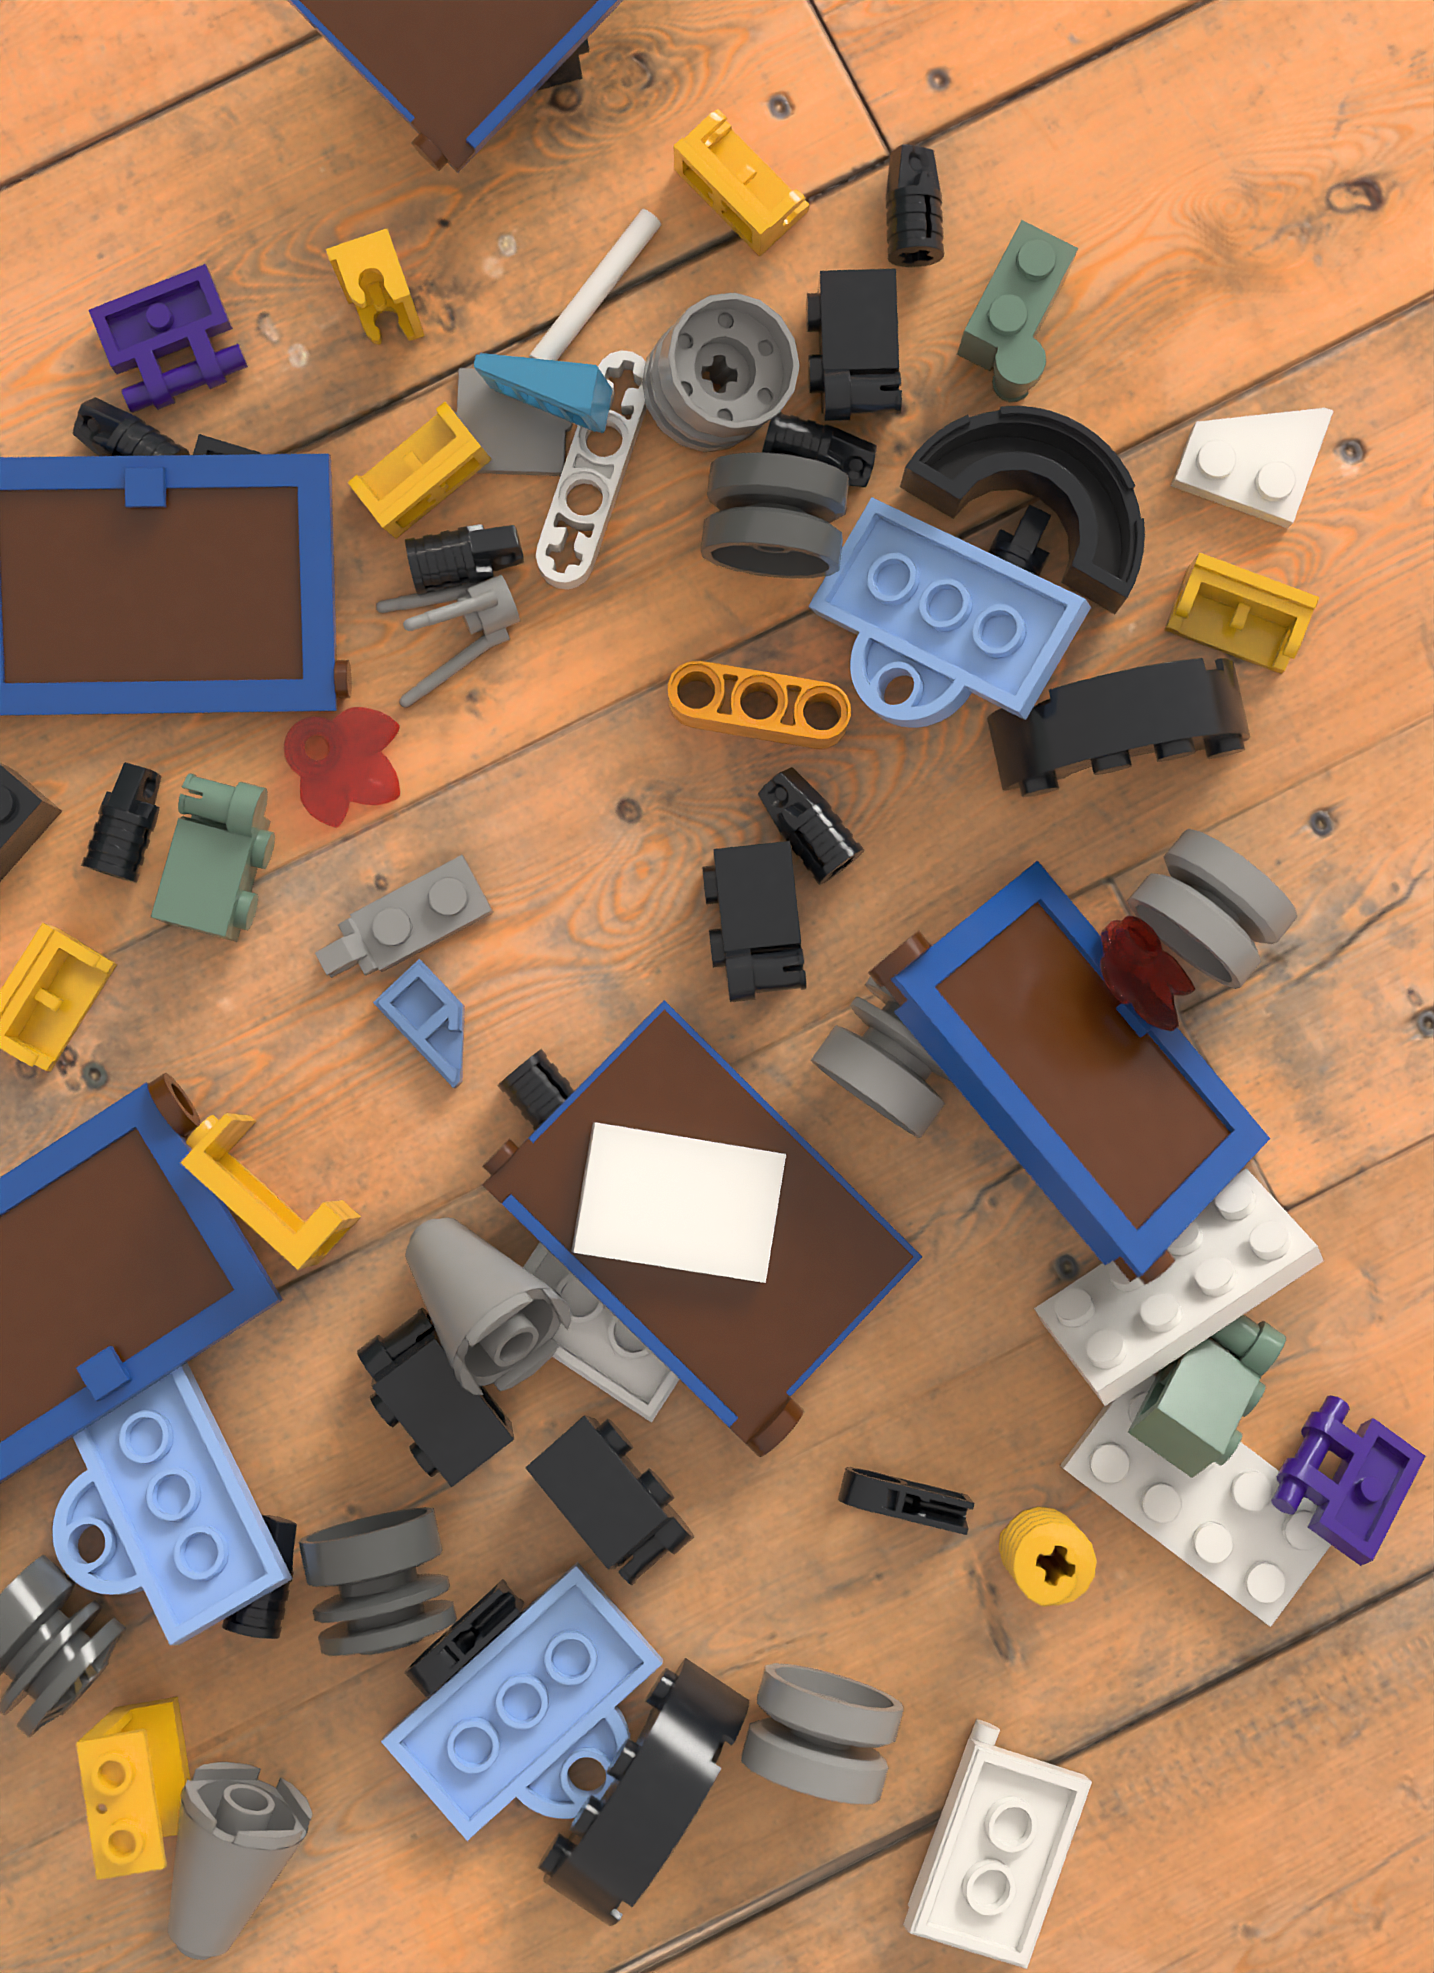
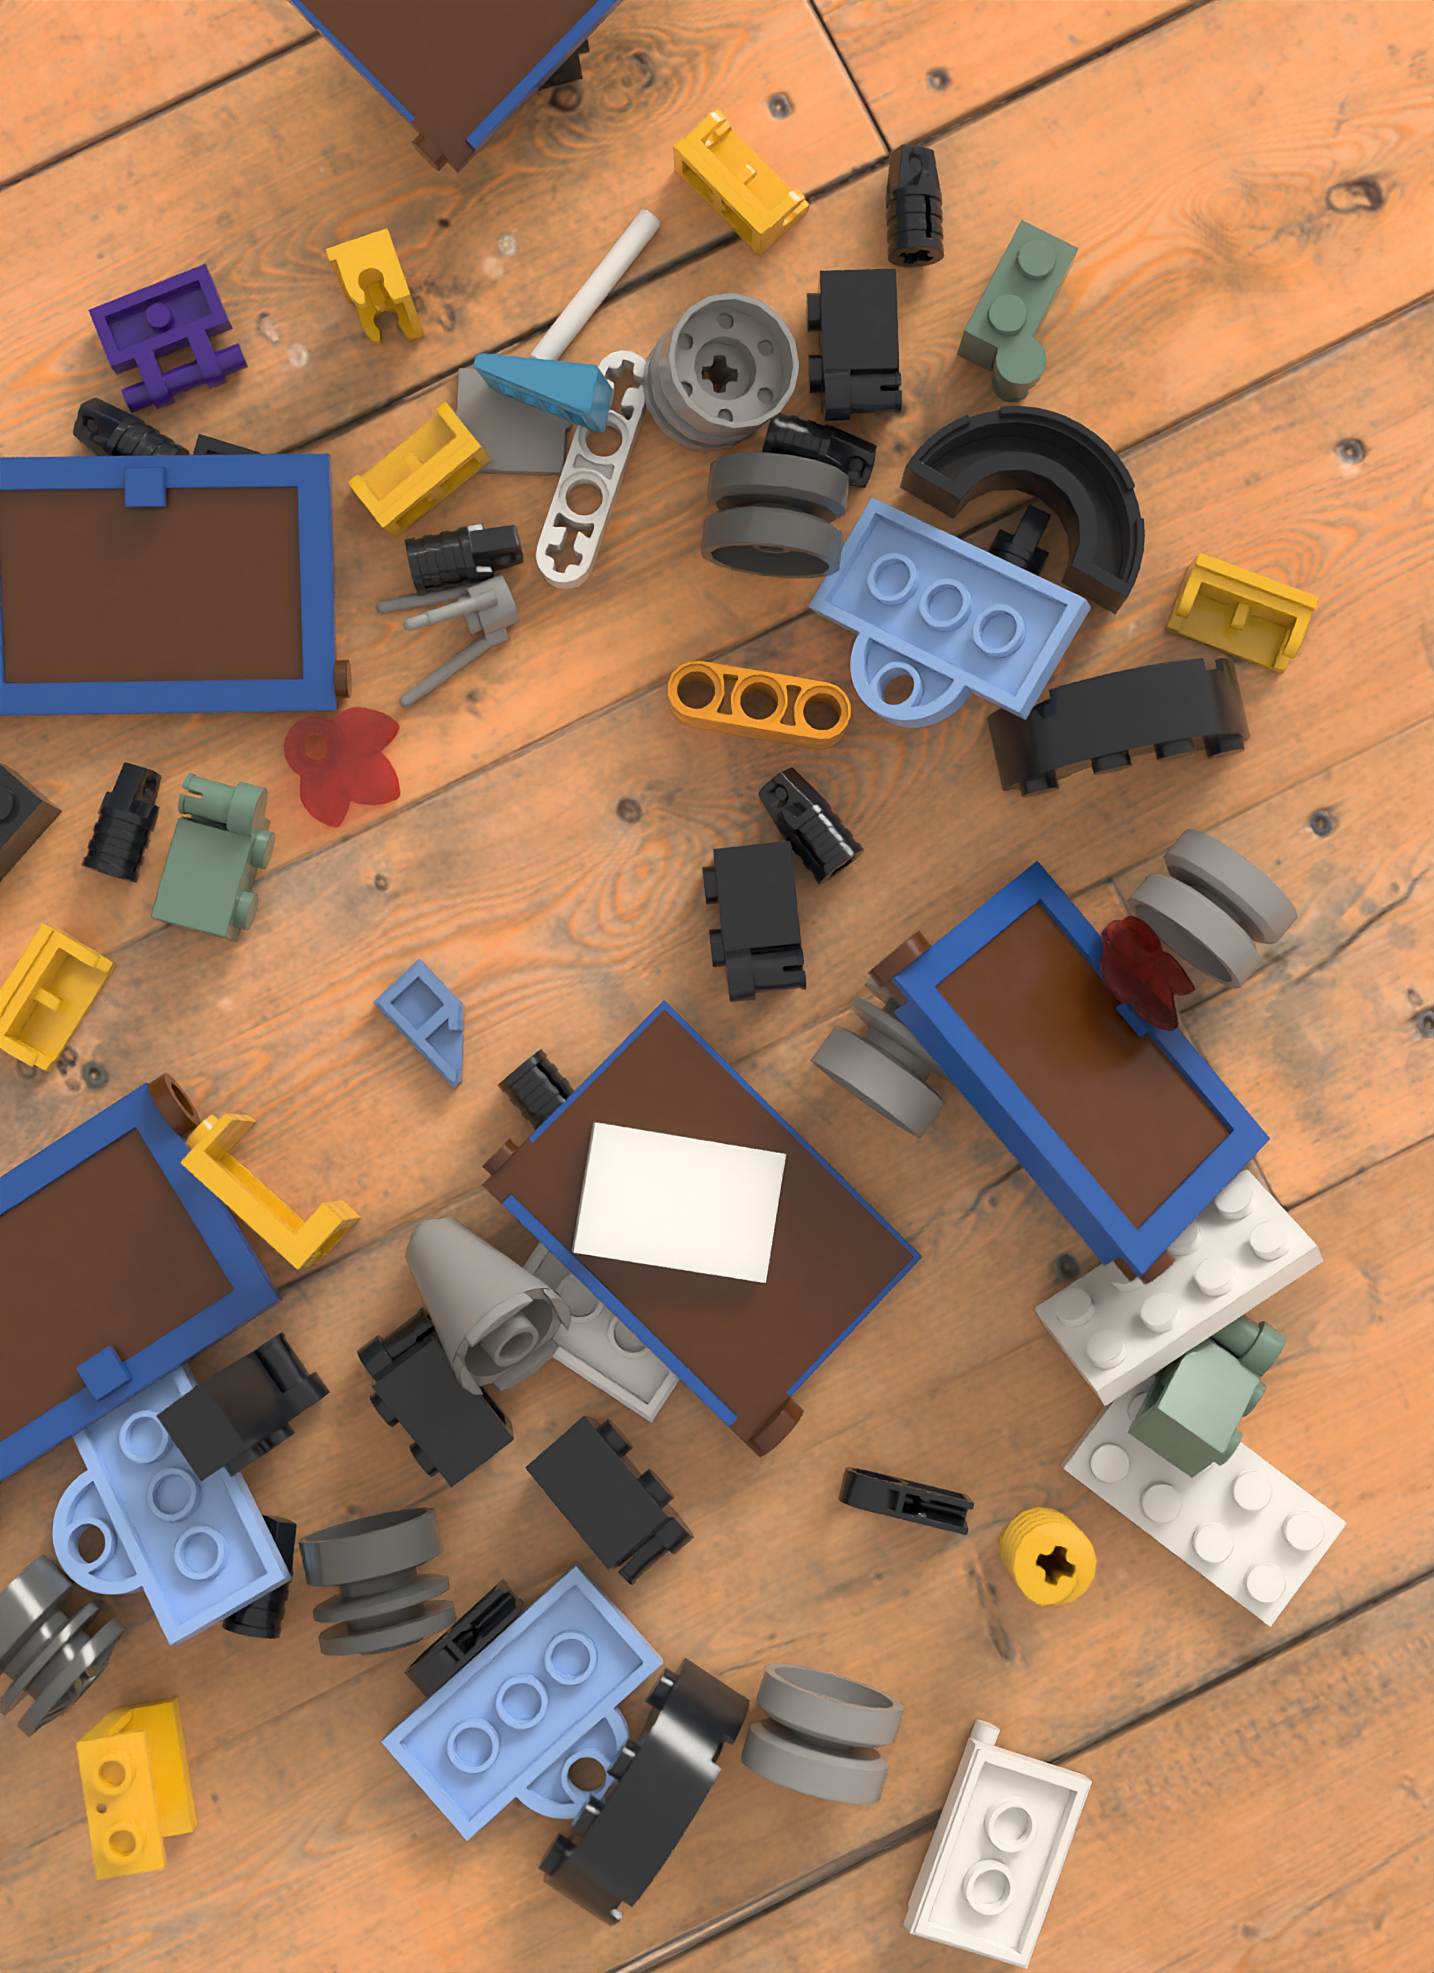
(229, 1852): light grey cone -> none
(242, 1409): none -> black hinge
(407, 920): light grey hinge -> none
(1254, 461): white wing -> none
(1364, 1492): dark purple plate -> none

